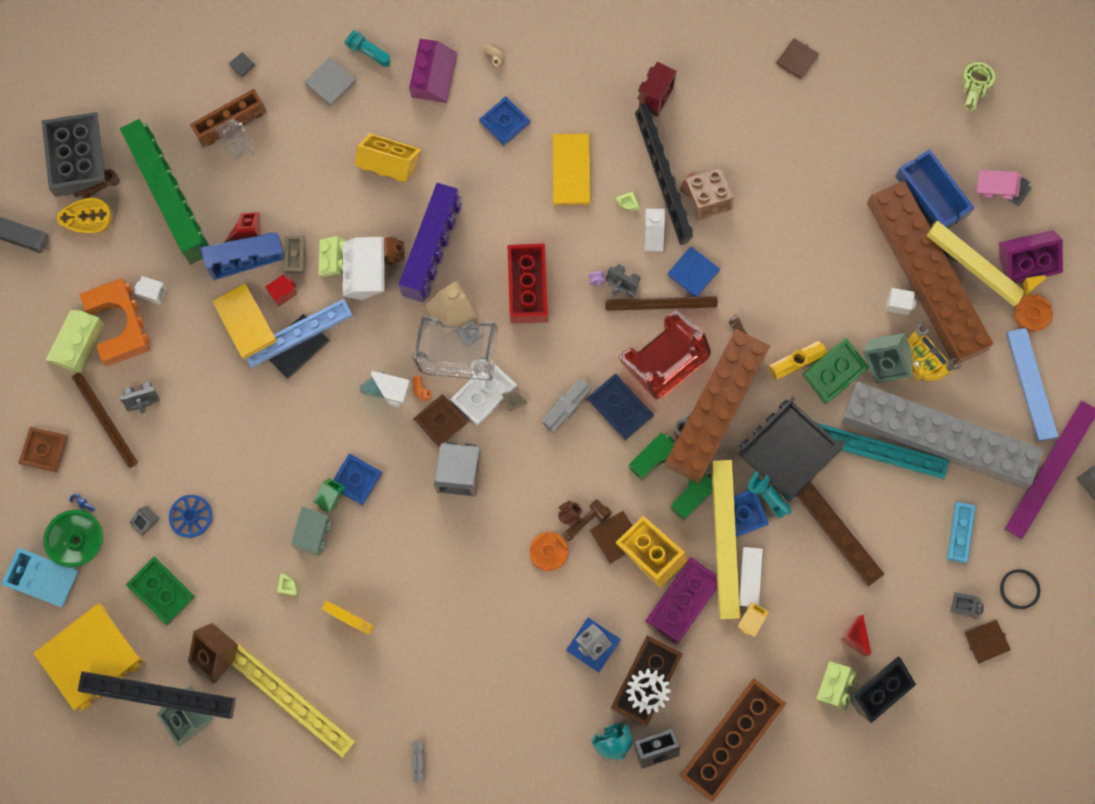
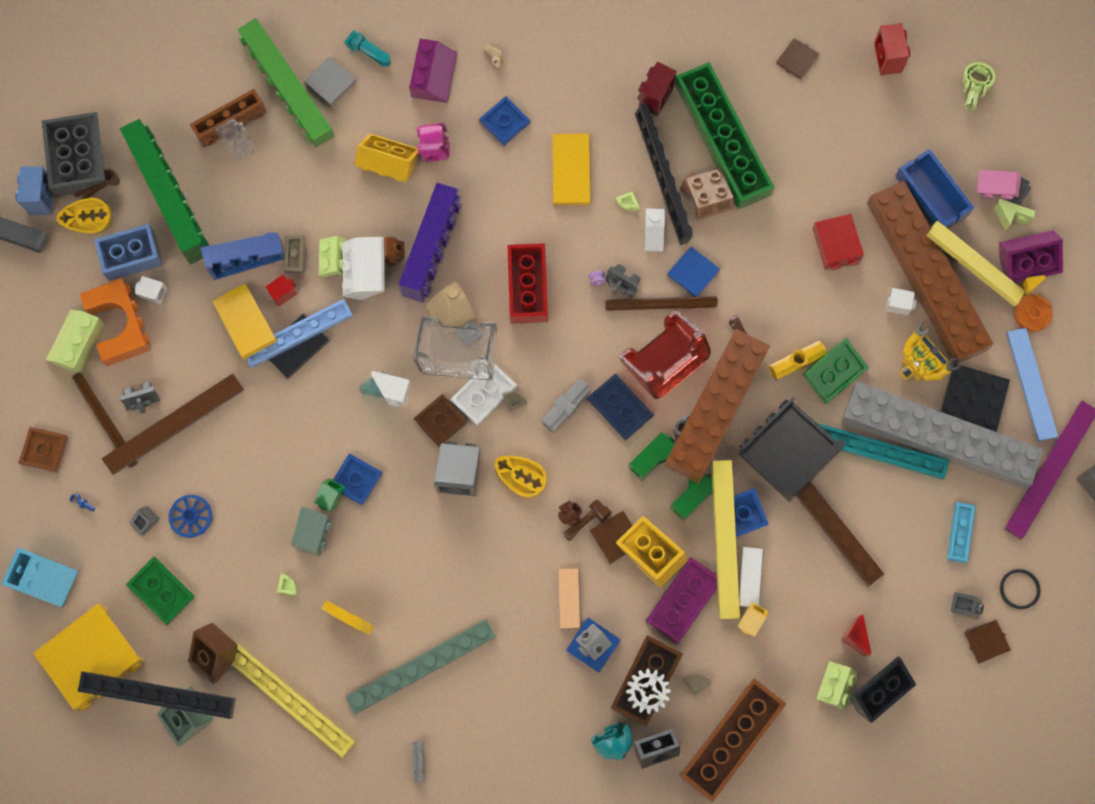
(34, 191): none -> medium blue brick
(63, 532): green dish -> none
(128, 252): none -> medium blue brick
(172, 424): none -> reddish brown tile
(242, 64): dark grey tile -> none
(246, 227): red slope -> none
(286, 83): none -> bright green brick
(419, 391): orange arm -> none
(420, 667): none -> sand green plate
(433, 142): none -> dark pink brick
(528, 467): none -> yellow piece
(548, 551): orange tile -> none
(569, 598): none -> light nougat tile
(697, 682): none -> dark tan tile
(724, 135): none -> green brick
(769, 494): teal piece -> none
(838, 242): none -> red brick
(889, 357): sand green slope -> none
(891, 49): none -> red brick
(975, 397): none -> black plate
(1008, 211): none -> yellowish green slope

